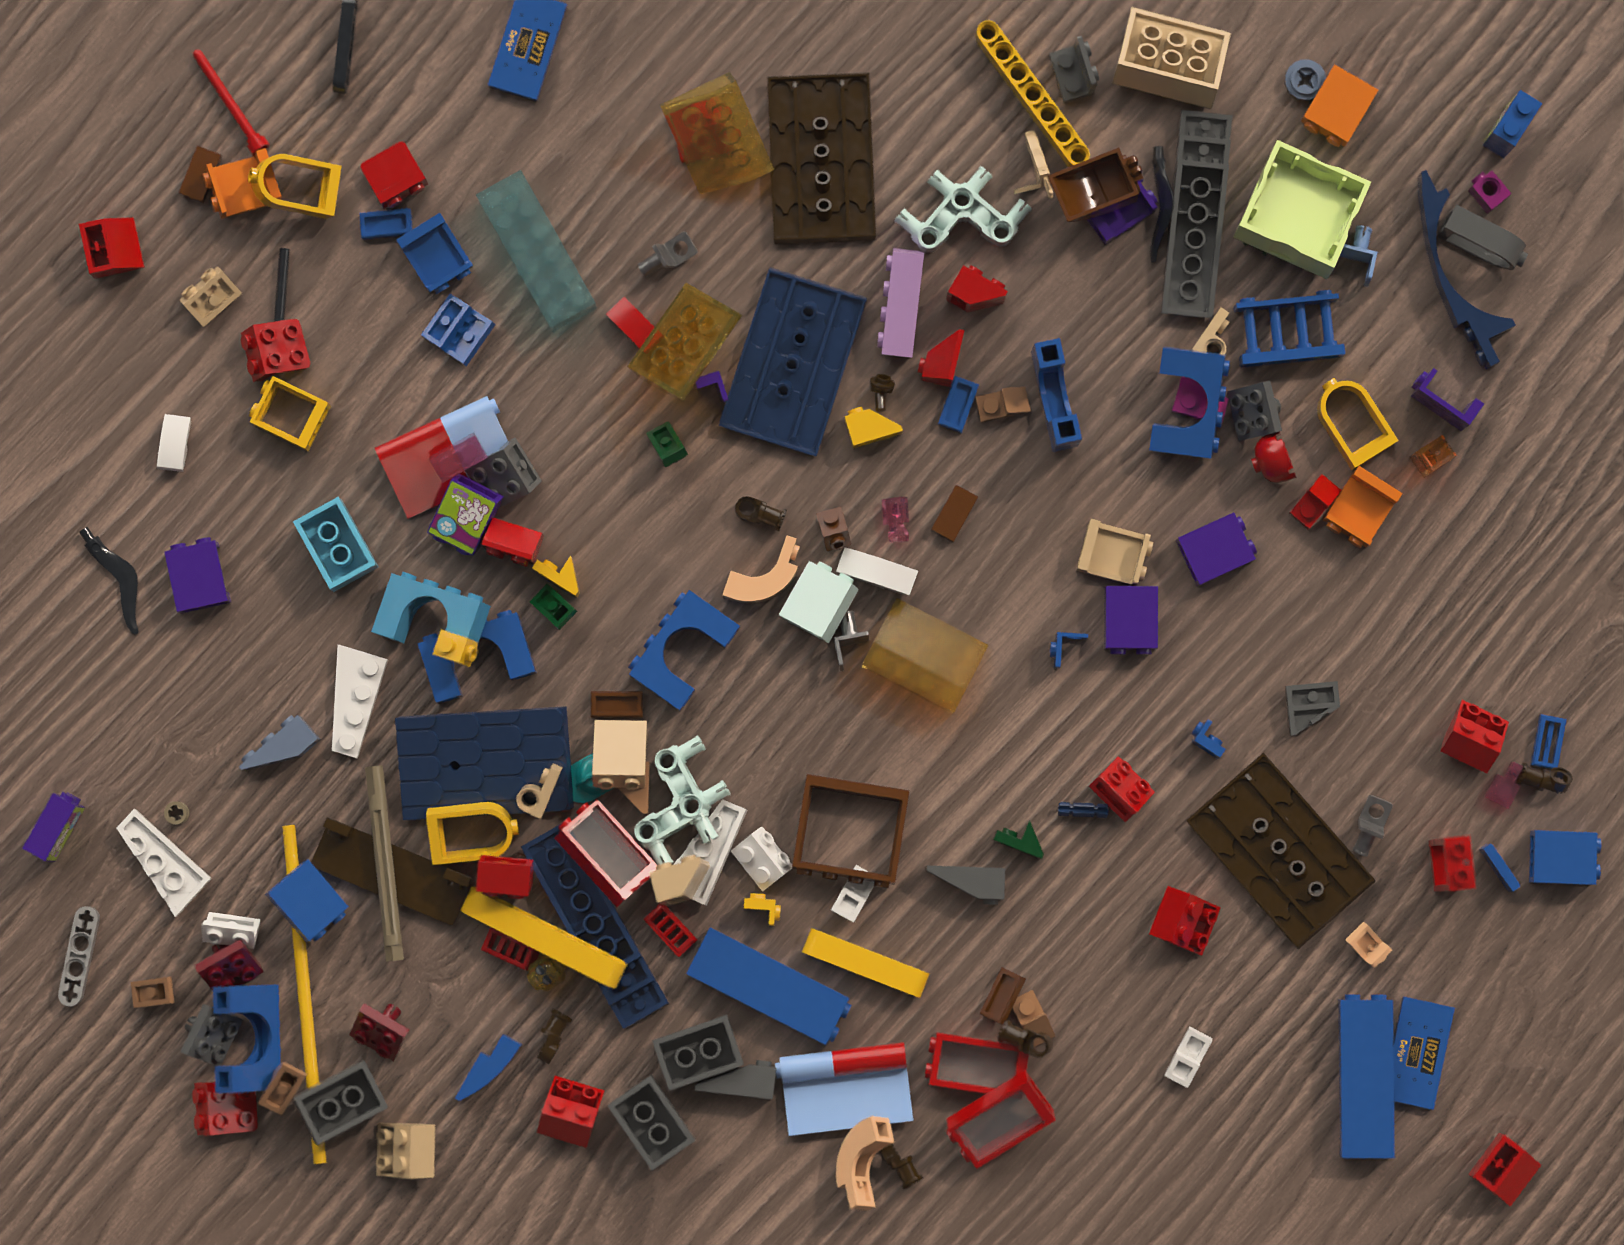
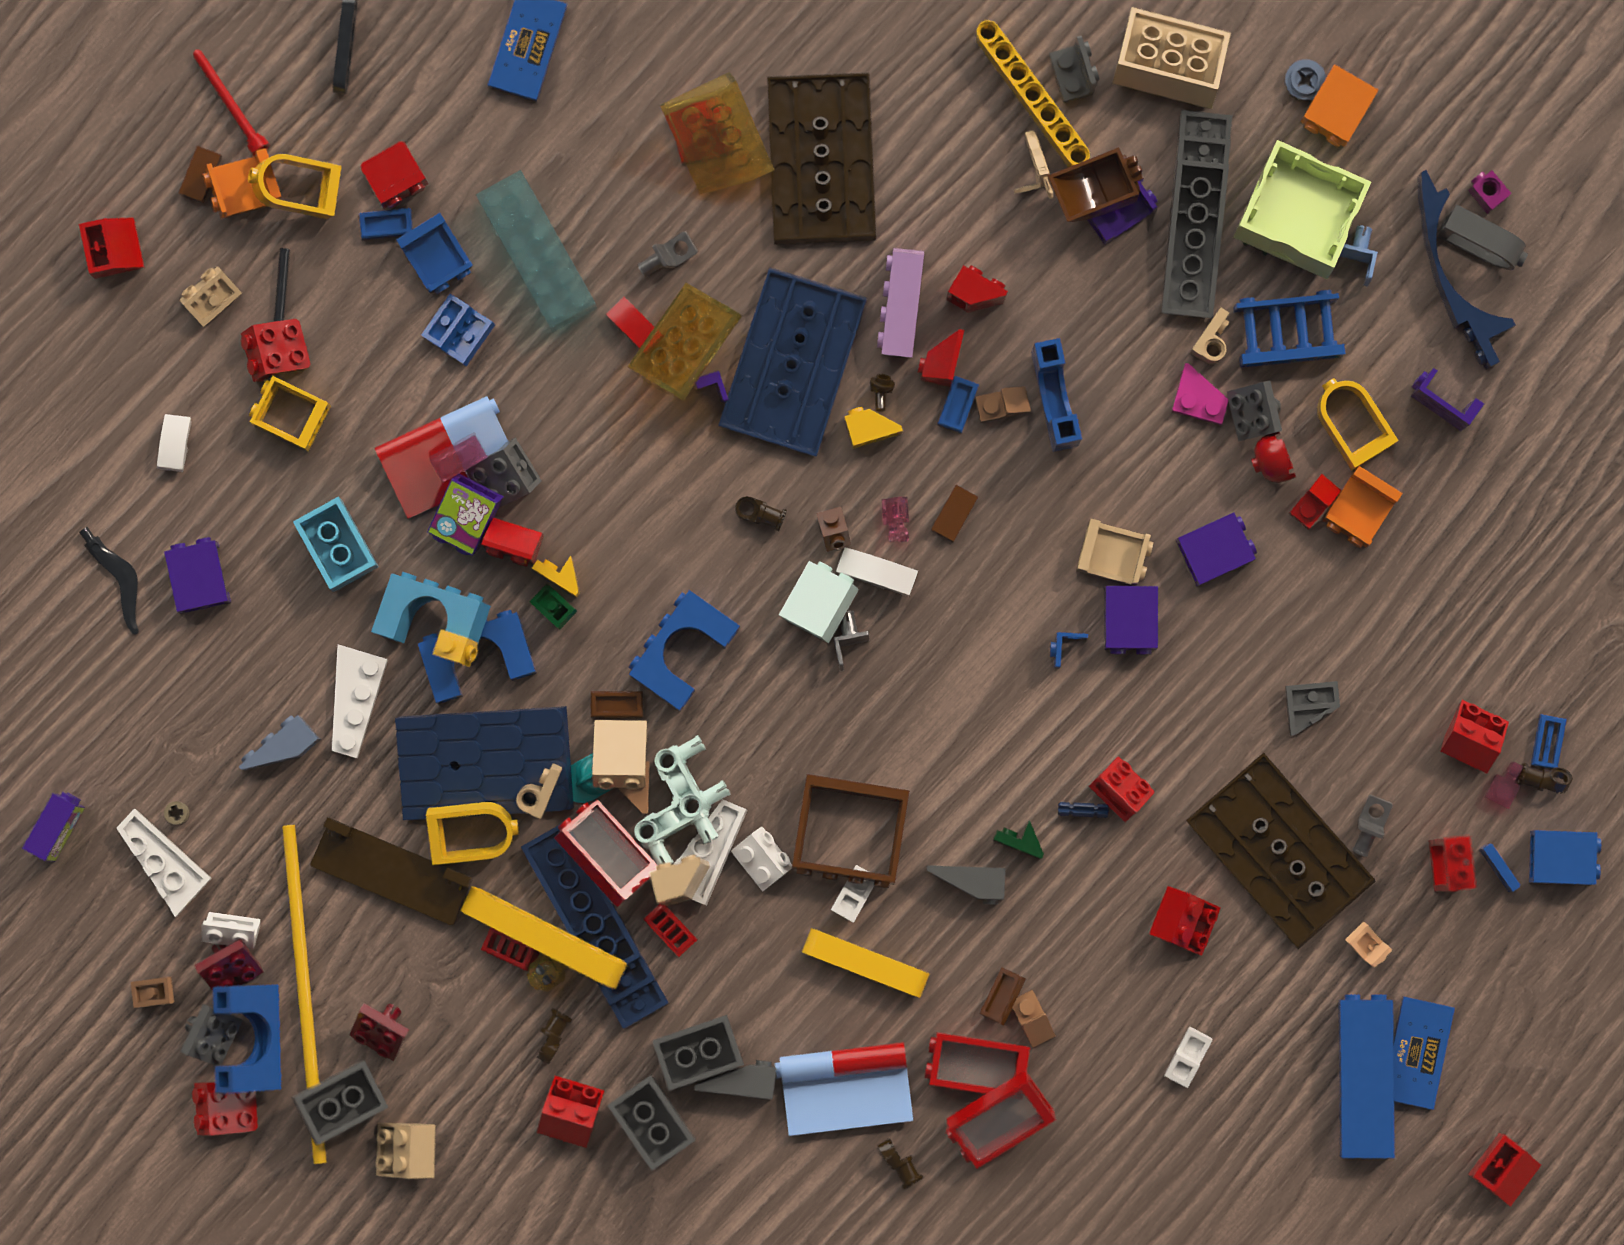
(83, 957): light grey beam -> none
(282, 1088): medium nougat slope -> none
(307, 901): blue brick -> none
(384, 863): dark tan piece -> none
(489, 1067): blue slope -> none
(504, 876): red slope -> none
(667, 444): dark green slope -> none
(758, 901): yellow bracket -> none
(761, 588): light nougat arch -> none
(769, 986): blue brick -> none
(856, 1157): light nougat arch -> none
(924, 655): clear yellow slope -> none
(976, 212): light aqua pin -> none
(1024, 1039): dark brown connector -> none
(1165, 198): black piece -> none
(1208, 371): blue arch -> none
(1209, 744): blue bracket -> none
(1432, 456): clear orange slope -> none
(1512, 124): blue brick -> none

